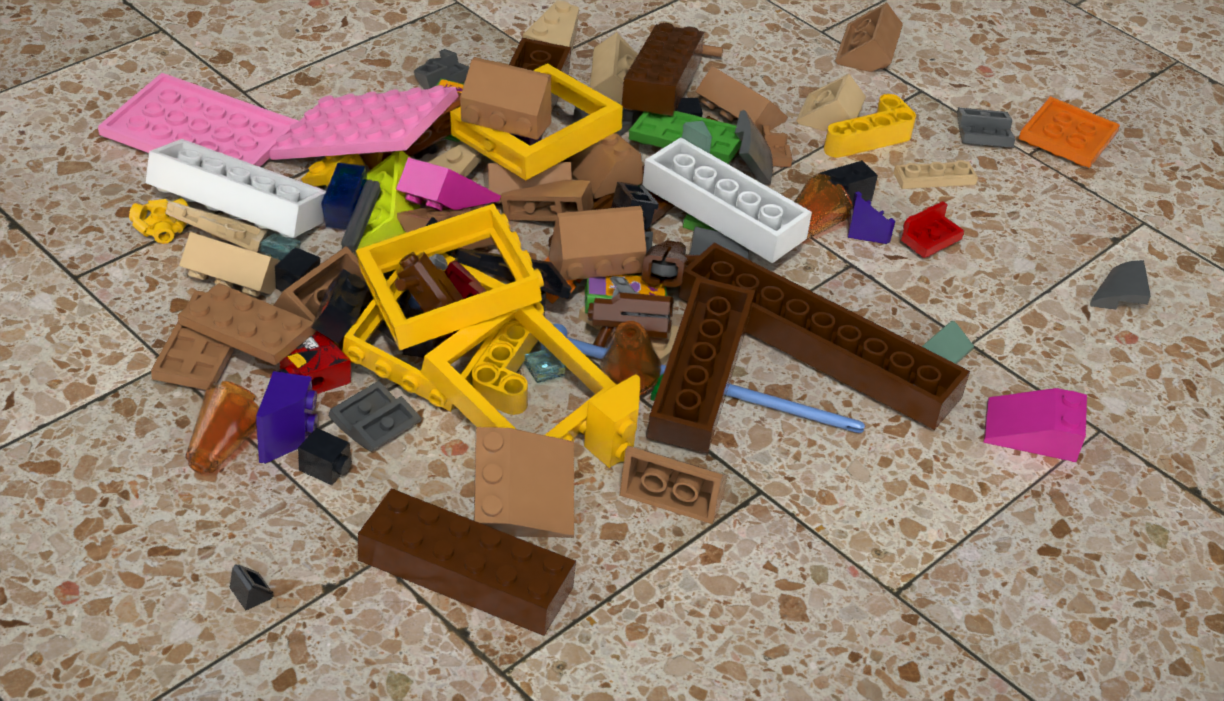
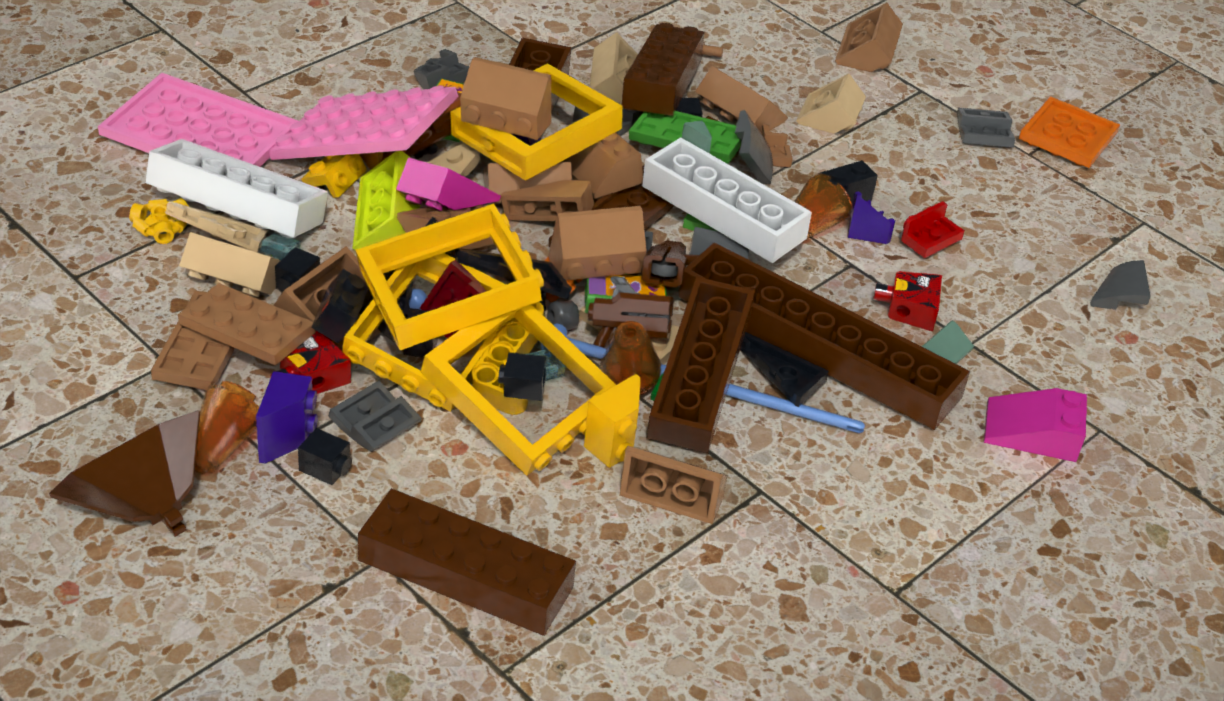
(140, 477): none -> reddish brown panel
(249, 587): black slope -> none
(343, 194): clear blue brick -> none
(361, 215): dark grey axle -> none
(427, 281): reddish brown piece -> none
(523, 376): none -> black brick
(524, 483): medium nougat slope -> none
(556, 25): tan wedge -> none
(563, 313): none -> dark grey piece
(635, 195): black hinge -> none
(790, 373): none -> black wing
(888, 126): yellow beam -> none
(912, 298): none -> red torso
(935, 174): tan tile -> none

